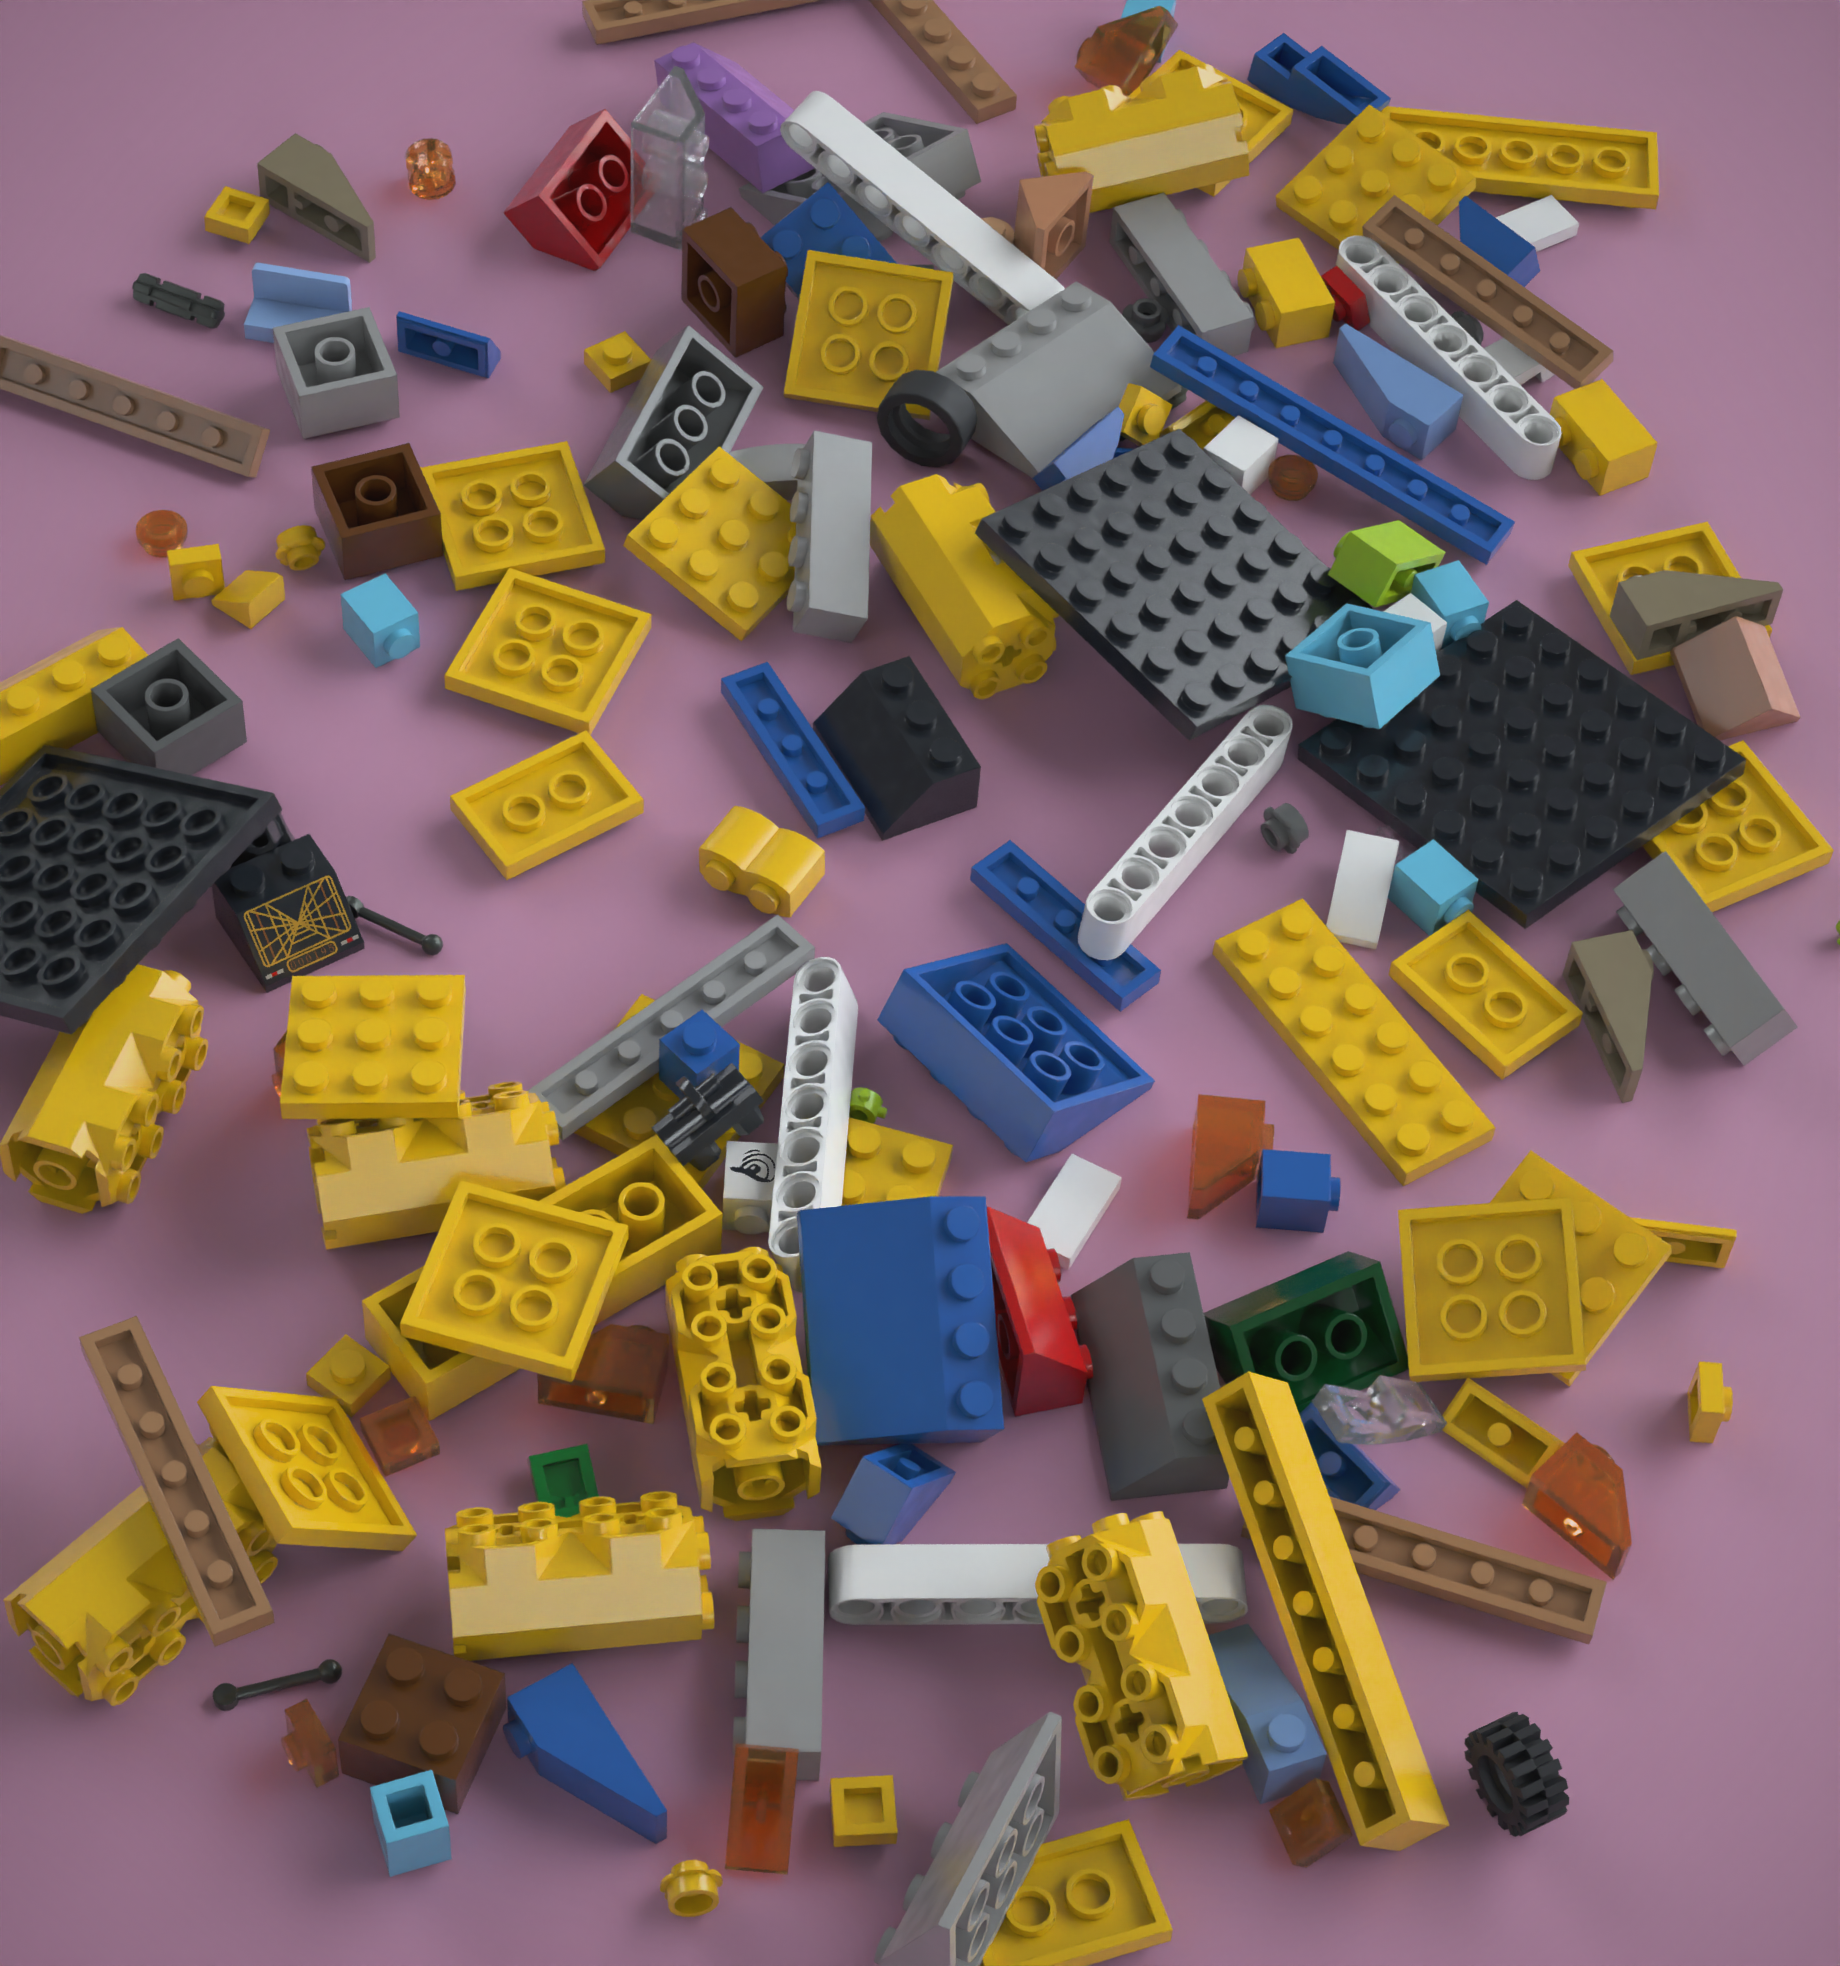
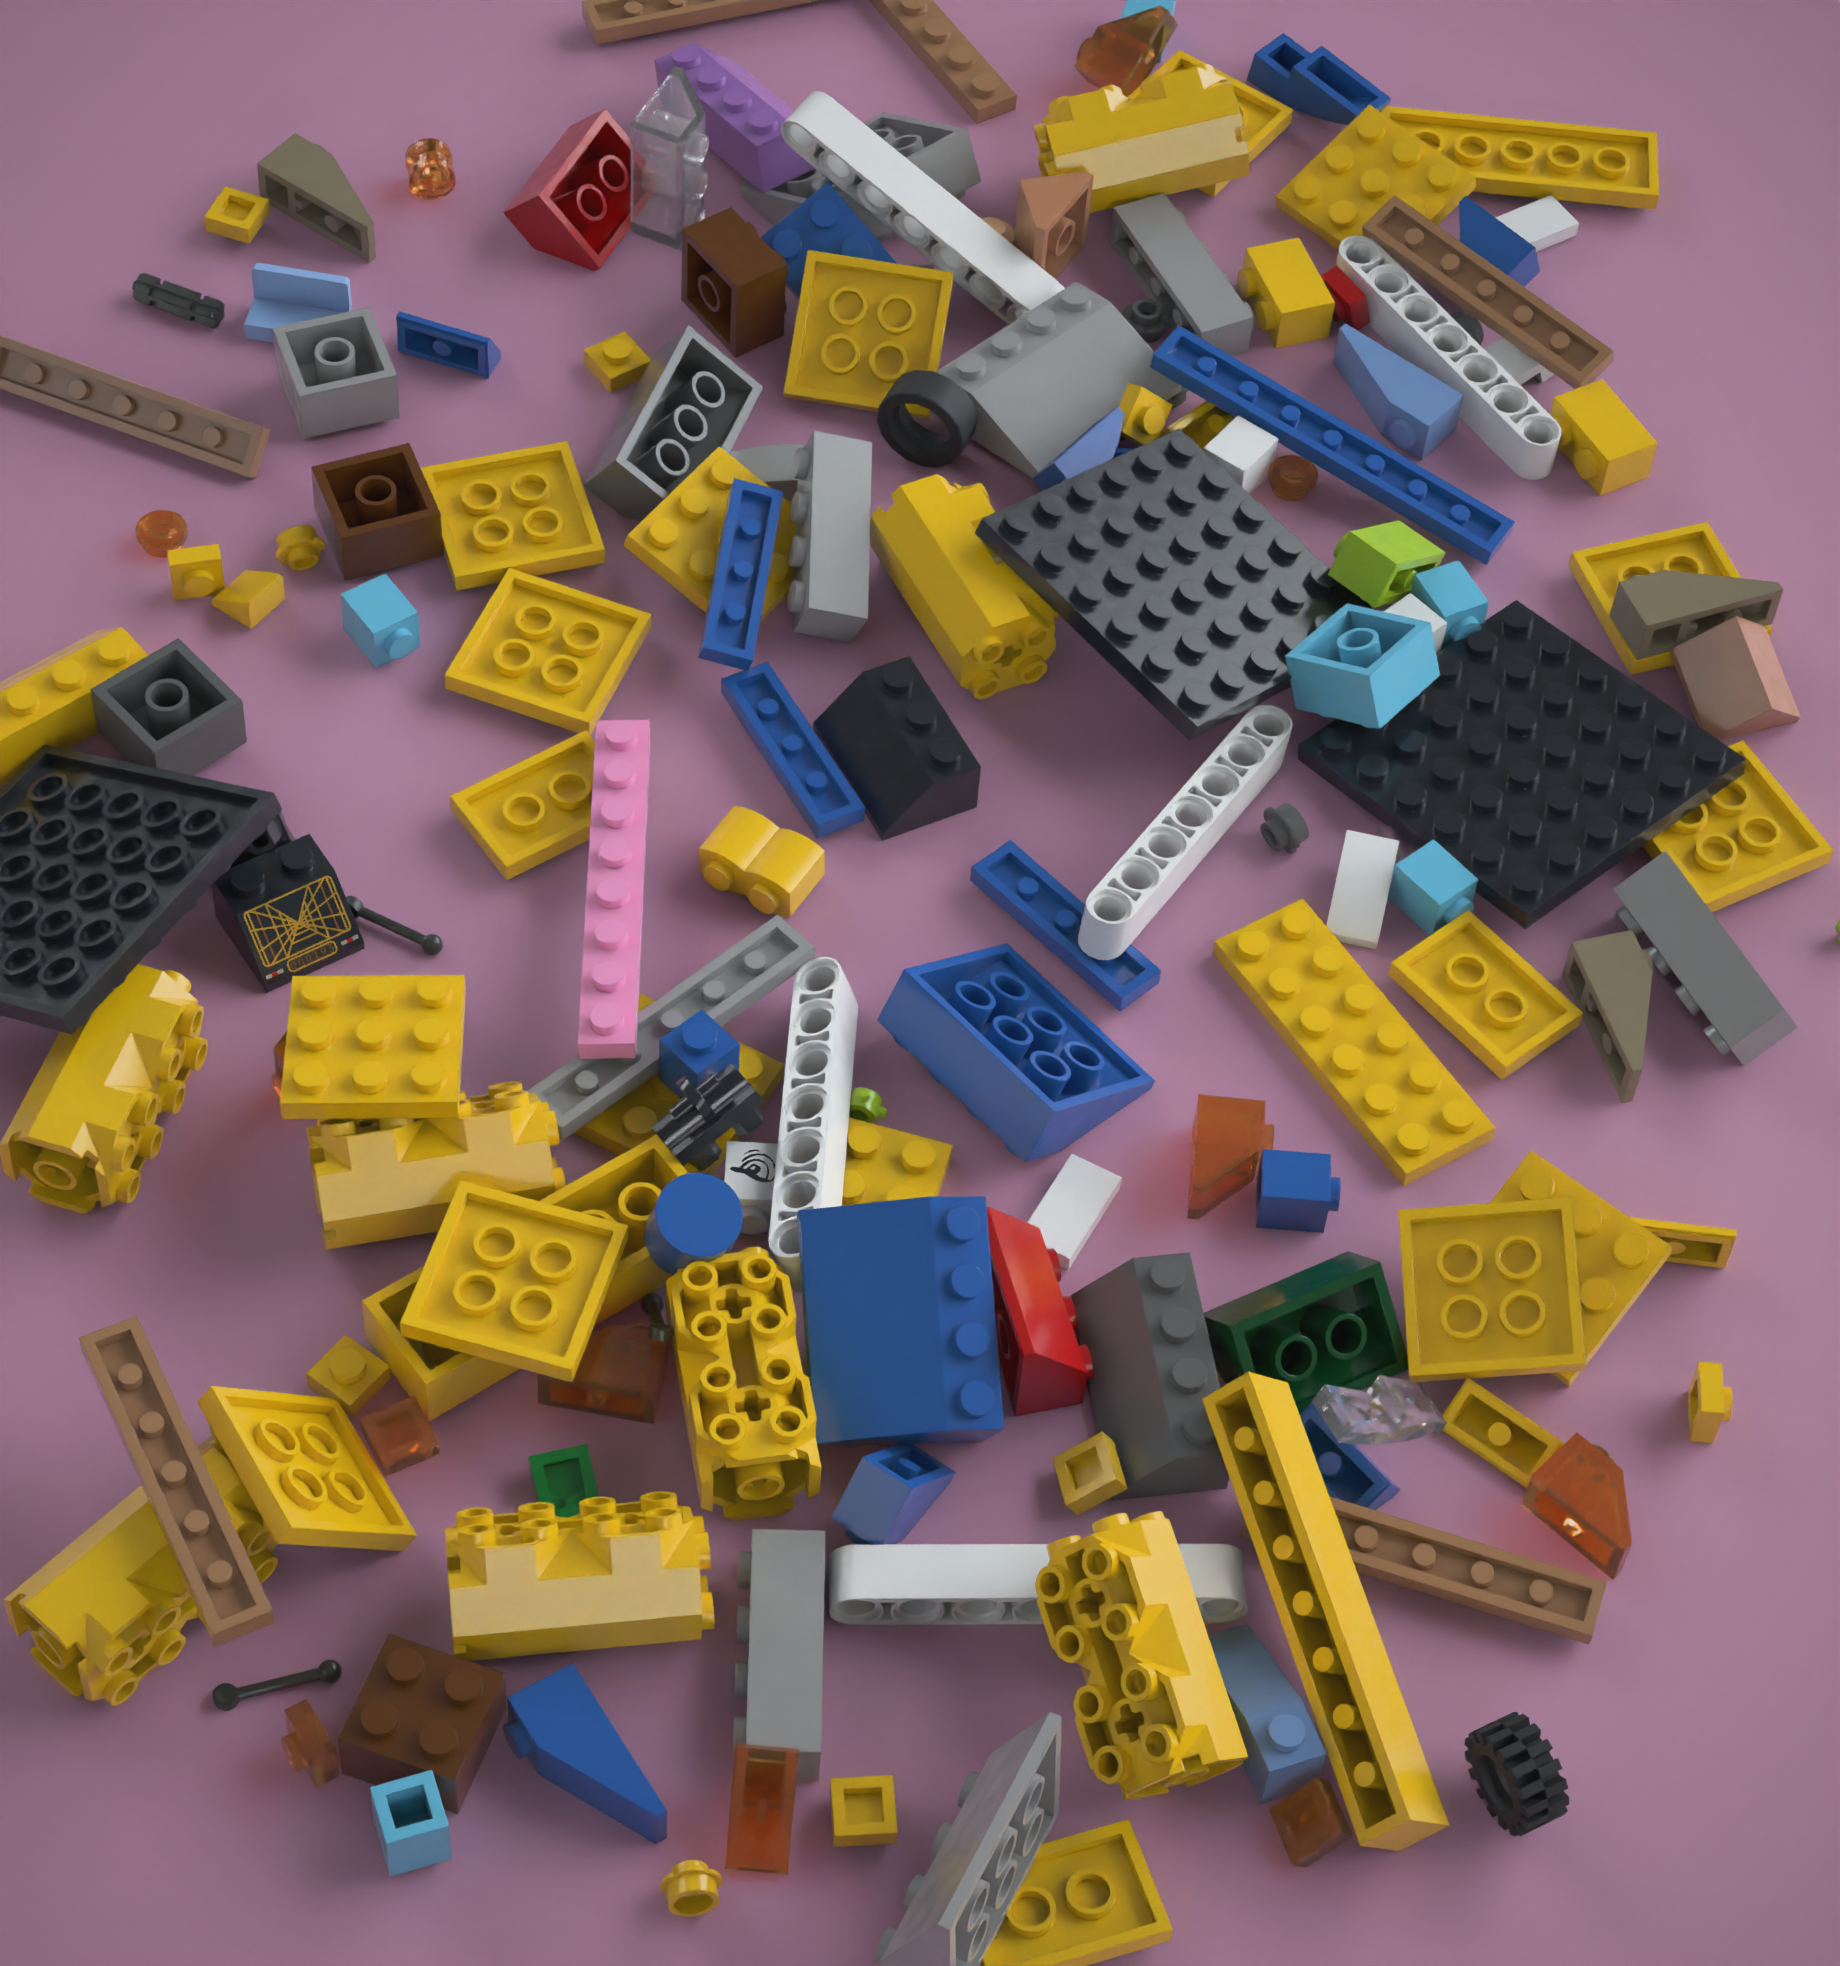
(615, 891): none -> bright pink plate
(653, 1305): none -> pearl dark grey hinge
(693, 1221): none -> blue piece
(740, 575): none -> blue plate
(1089, 1473): none -> yellow plate

